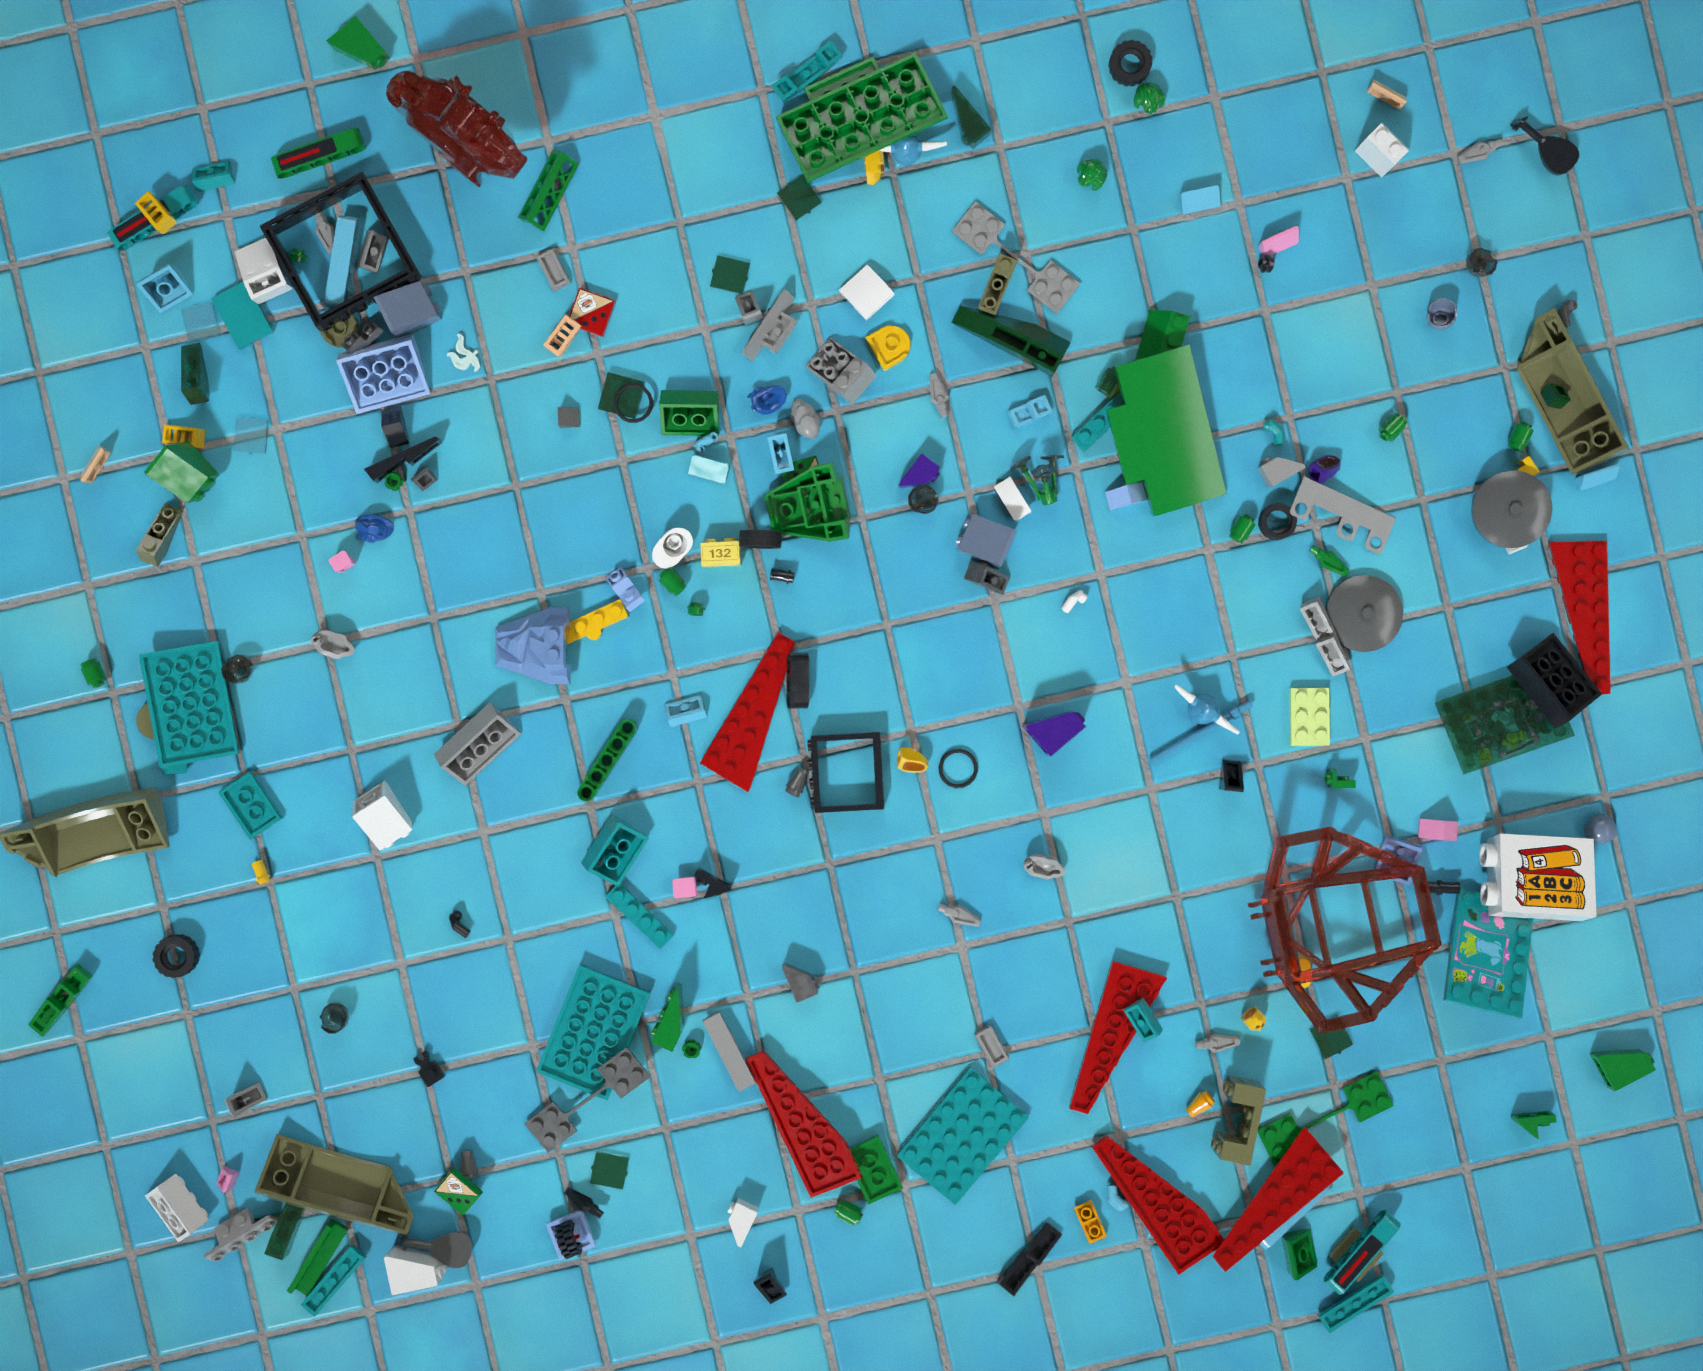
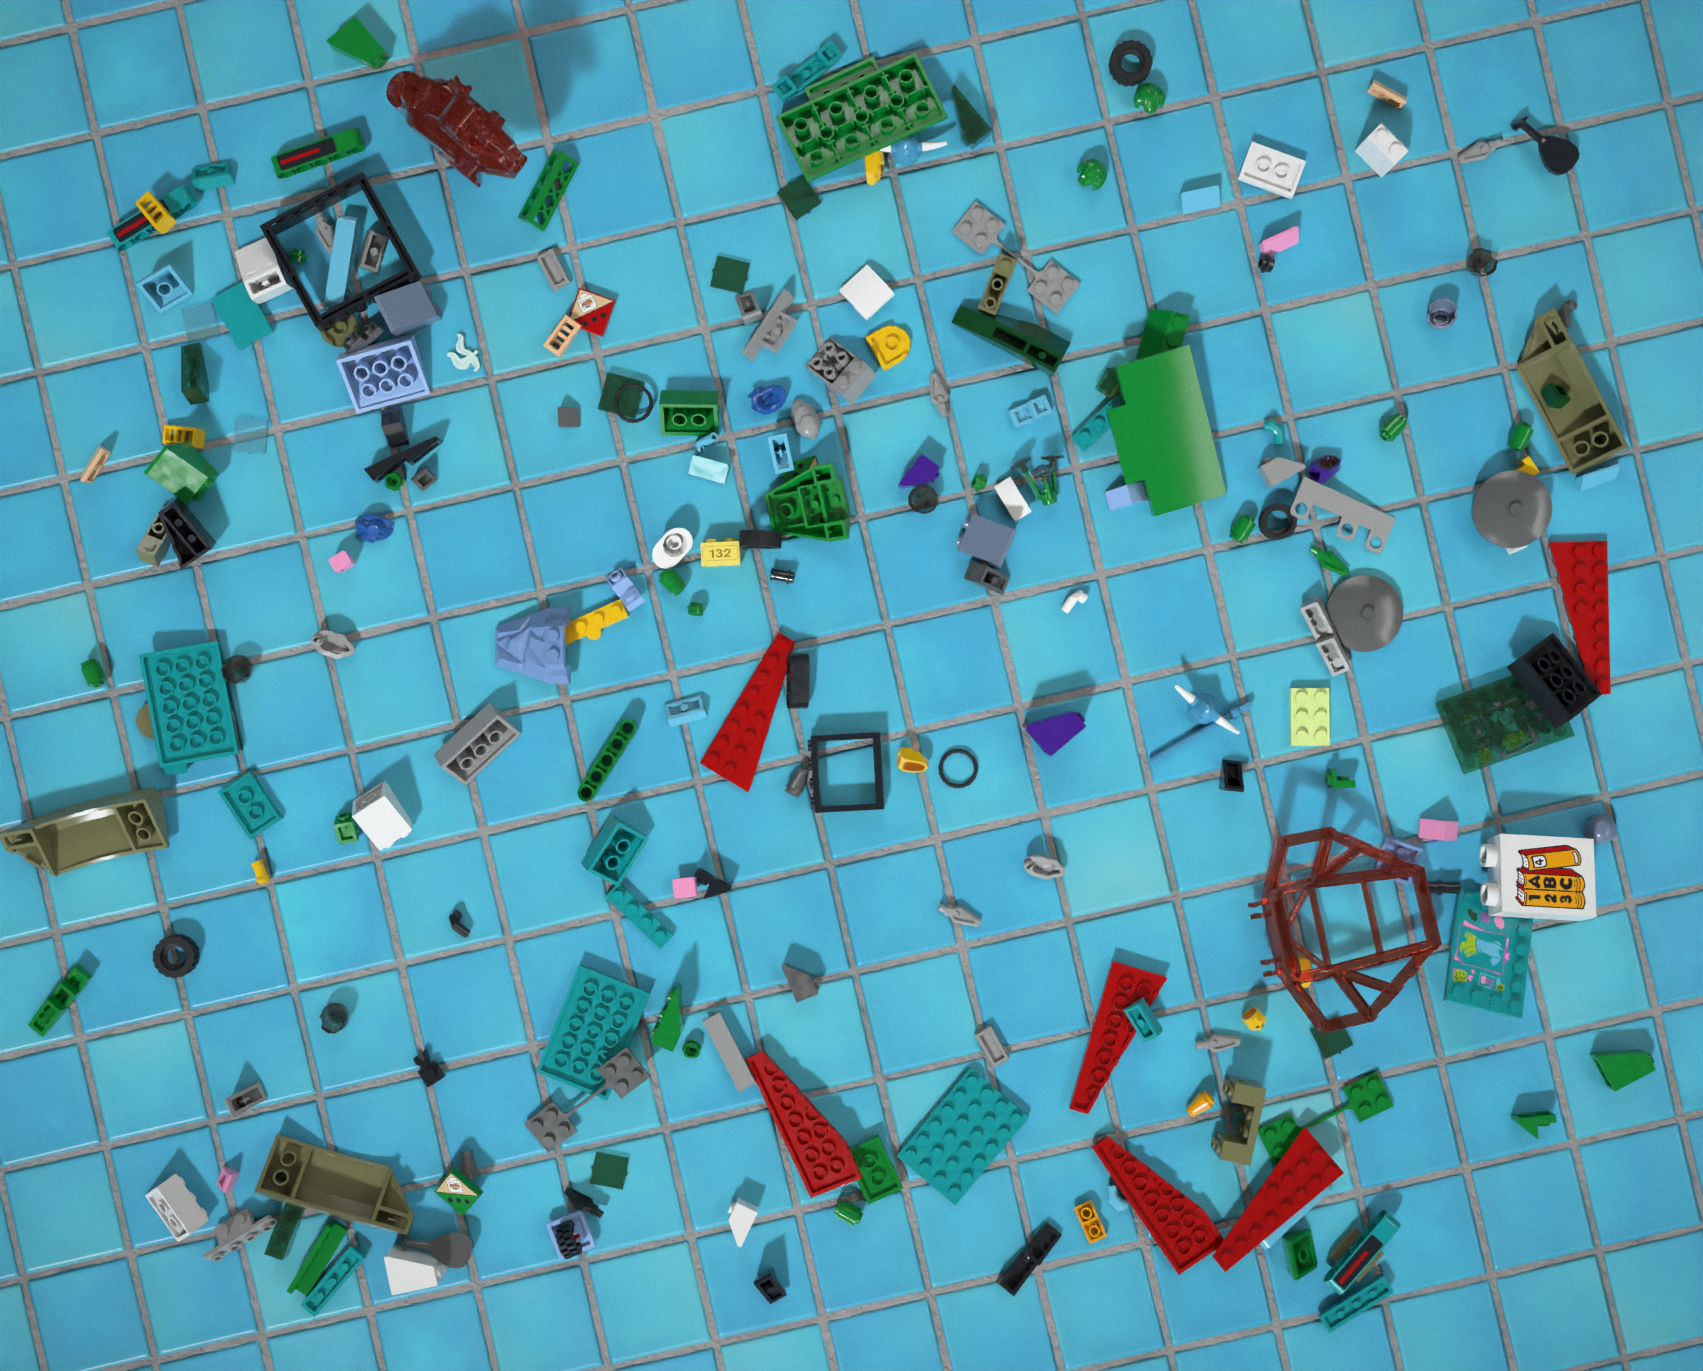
(185, 532): none -> black wedge
(345, 828): none -> green bracket
(978, 482): none -> green plate
(1271, 170): none -> white plate

